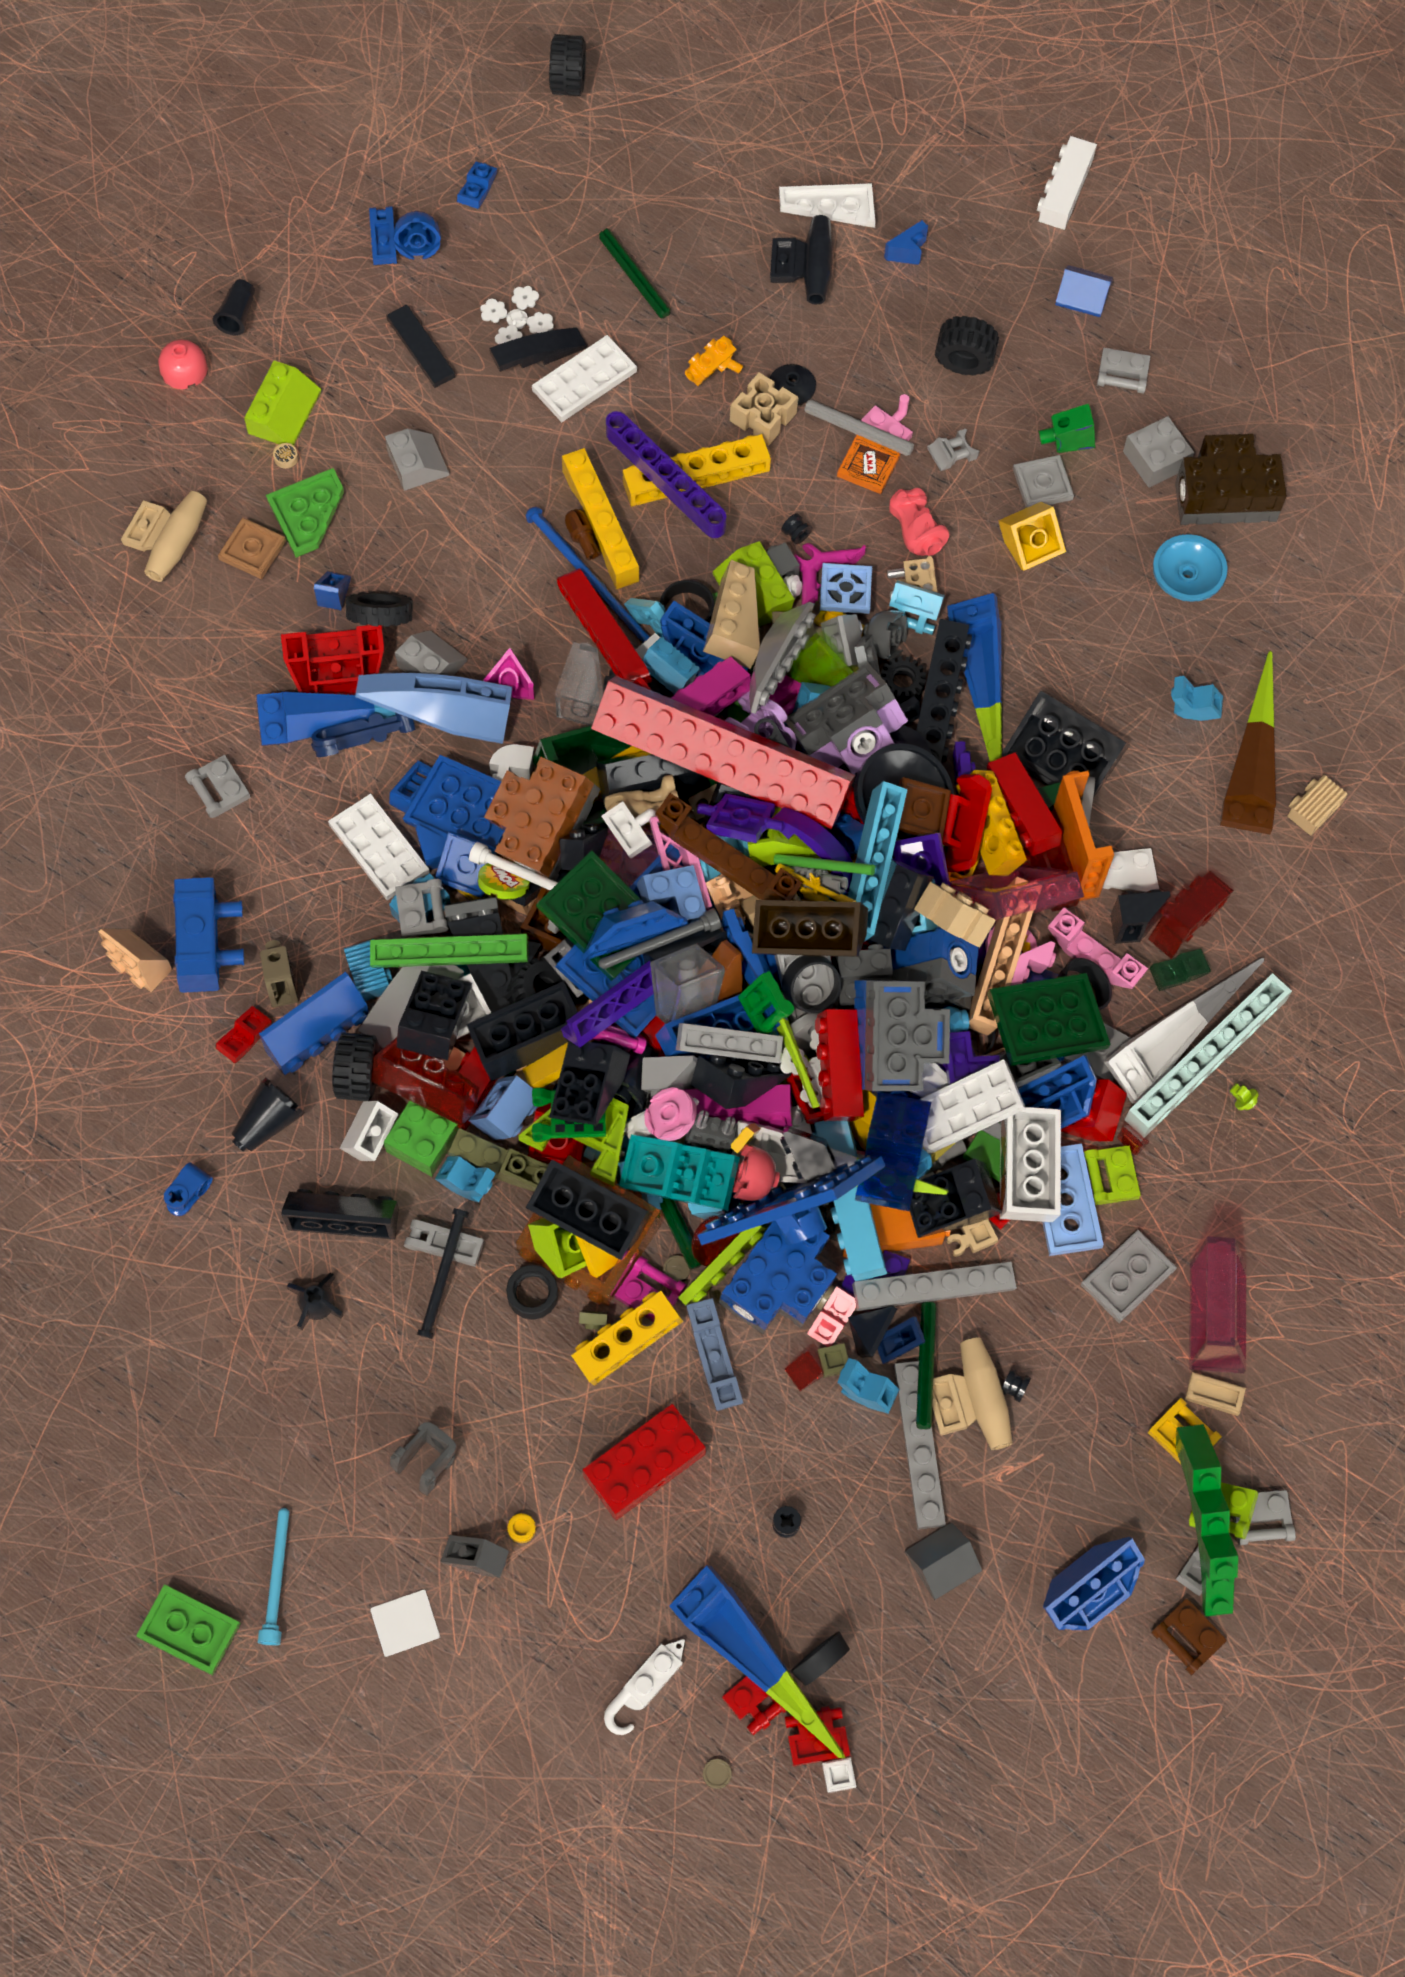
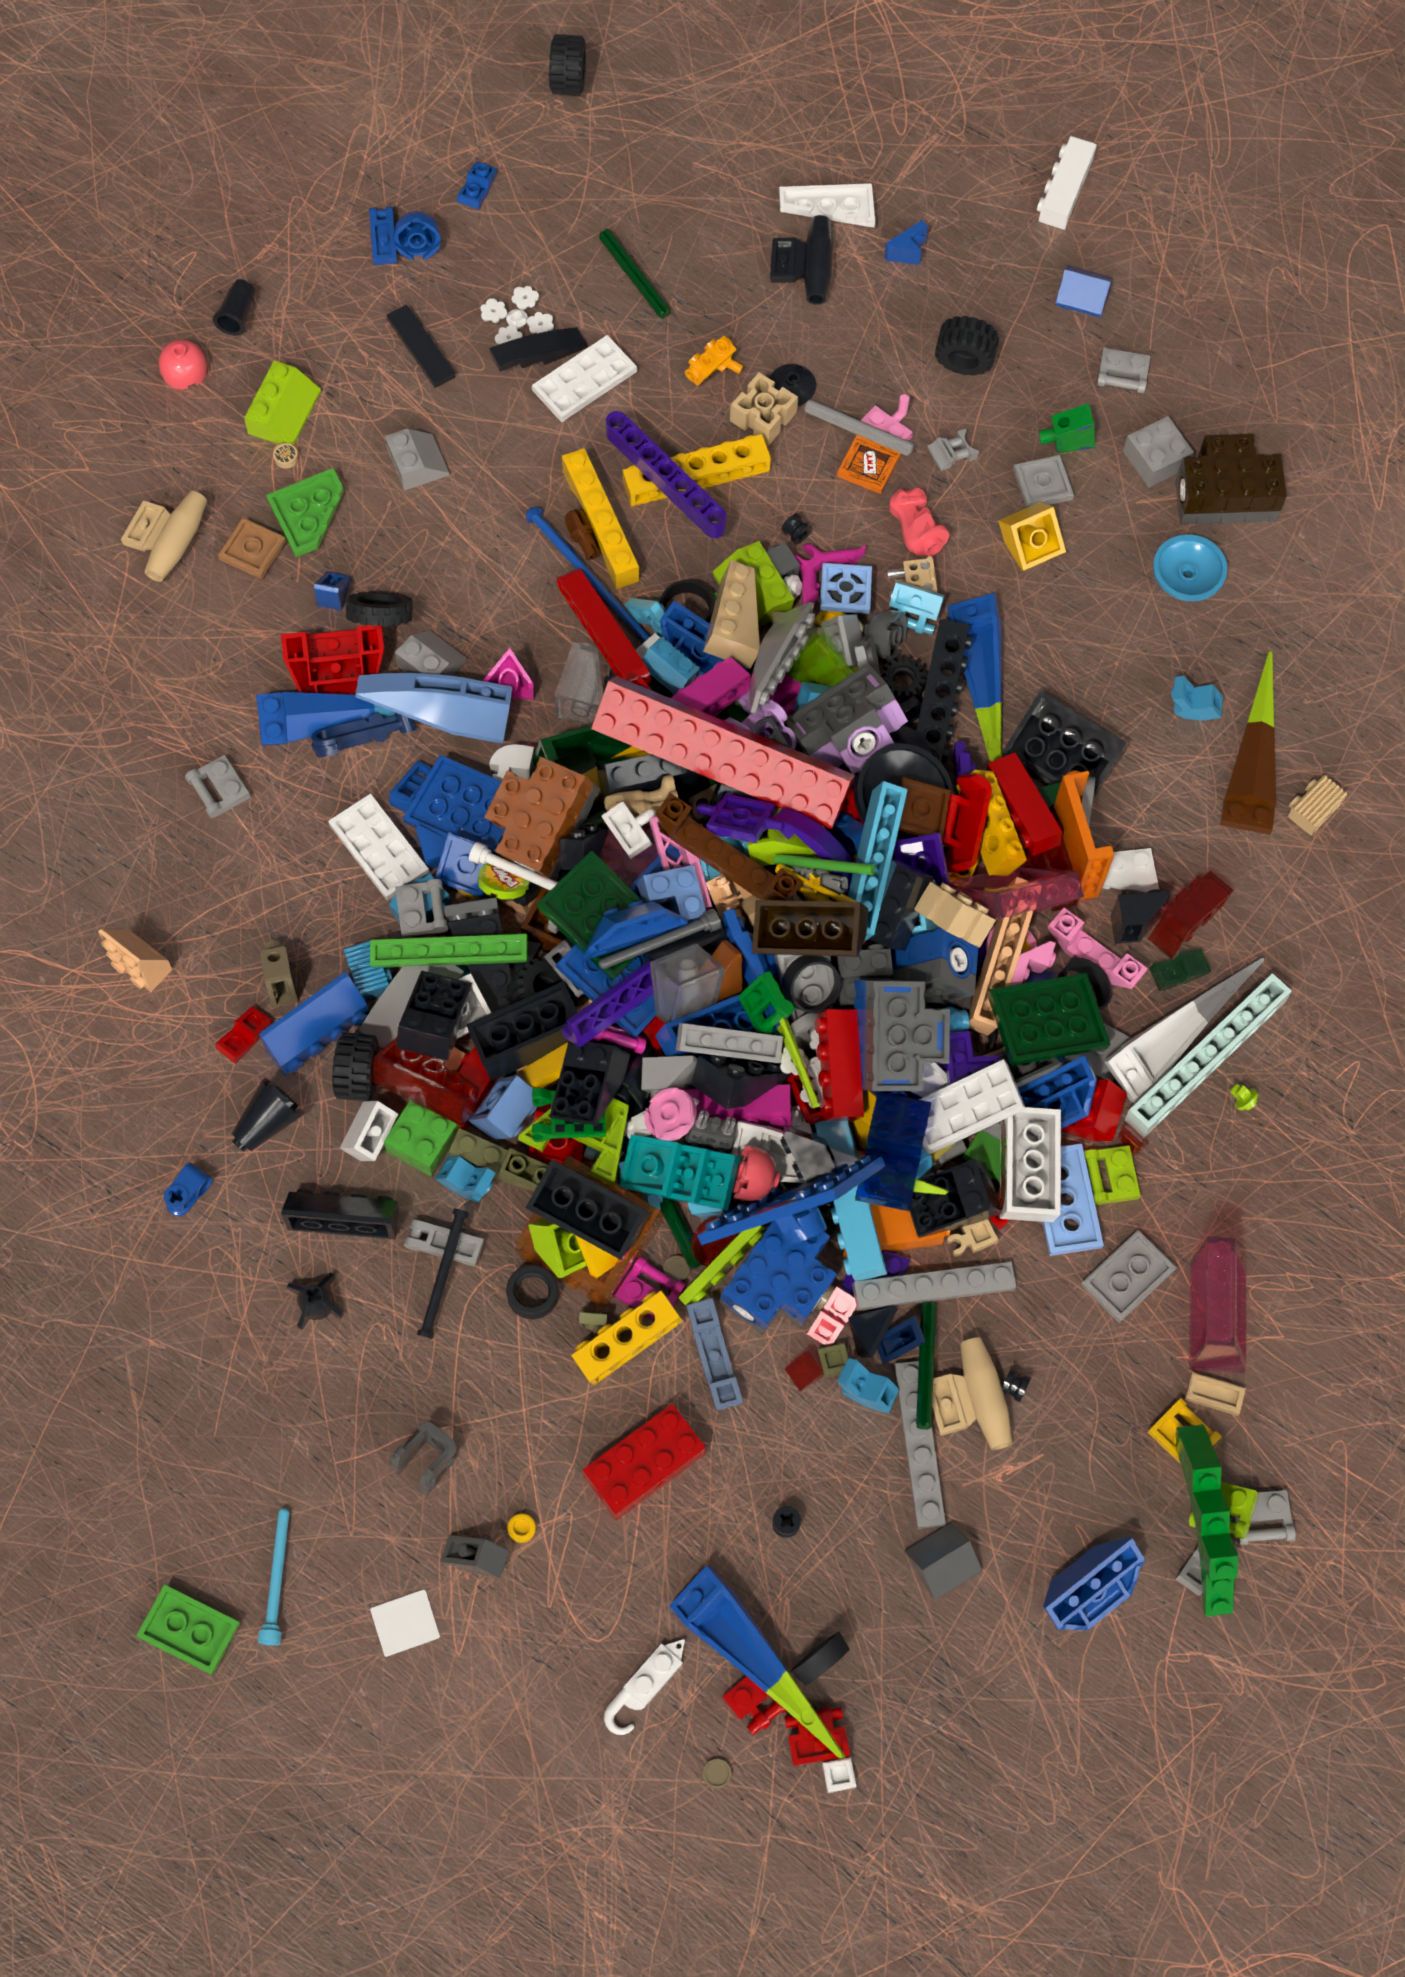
(197, 934): blue piece -> none
(745, 1137): yellow tile -> none
(1195, 1630): reddish brown plate -> none

